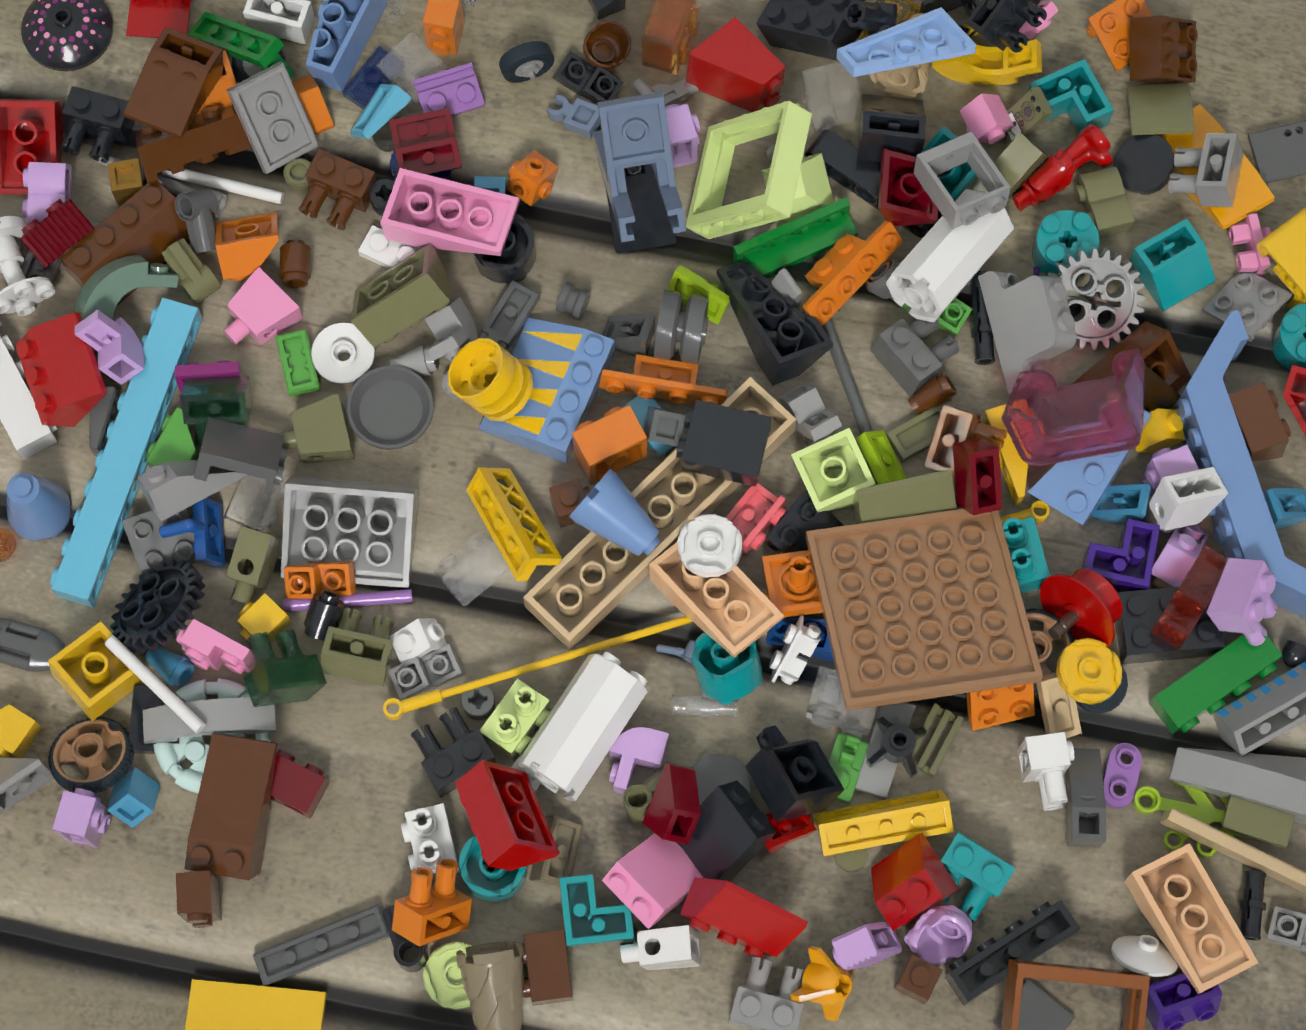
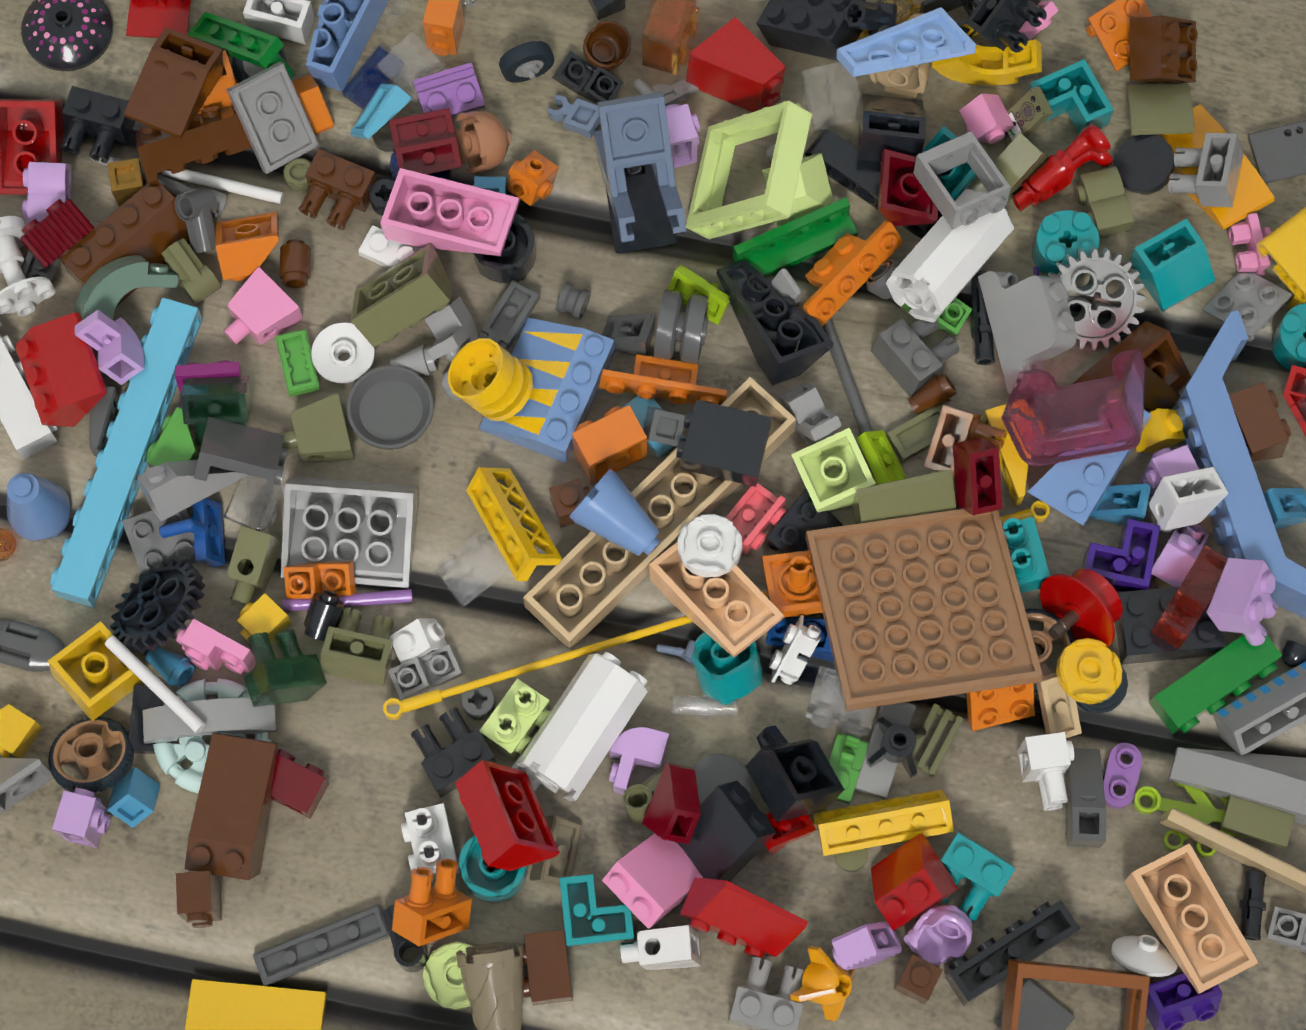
(481, 141): none -> nougat cylinder

